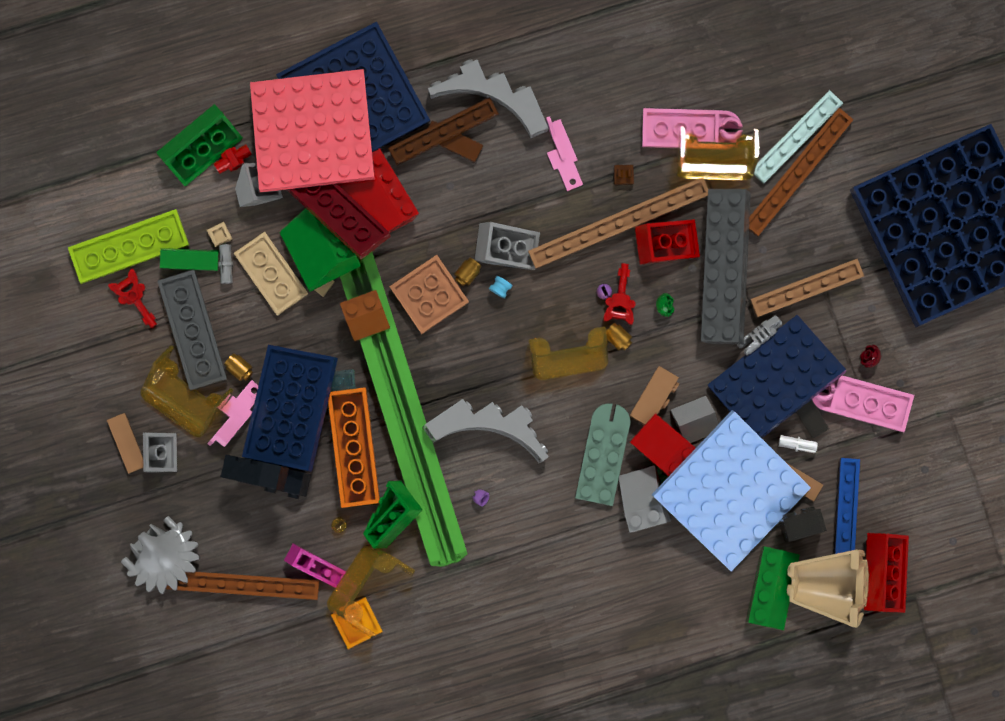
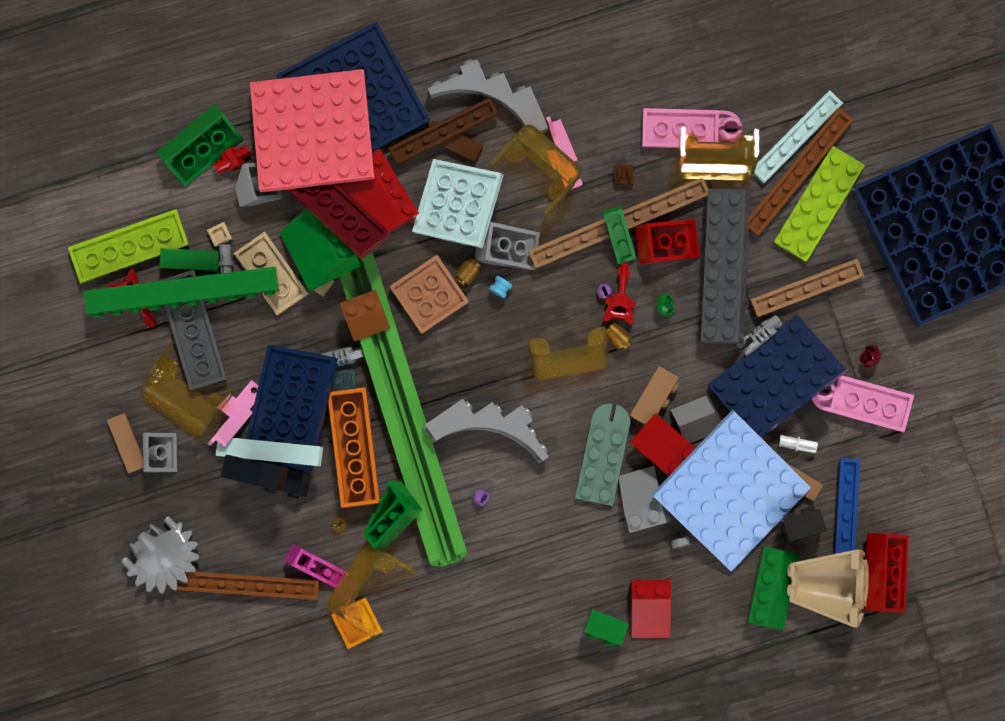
(181, 291): none -> green brick
(238, 367): pearl gold brick -> none
(272, 451): none -> light aqua tile
(346, 355): none -> light grey hinge
(457, 203): none -> light aqua plate
(547, 157): none -> clear yellow windscreen
(605, 627): none -> green brick
(619, 234): none -> green hinge
(650, 608): none -> red slope
(681, 542): none -> light grey tile
(819, 204): none -> lime plate

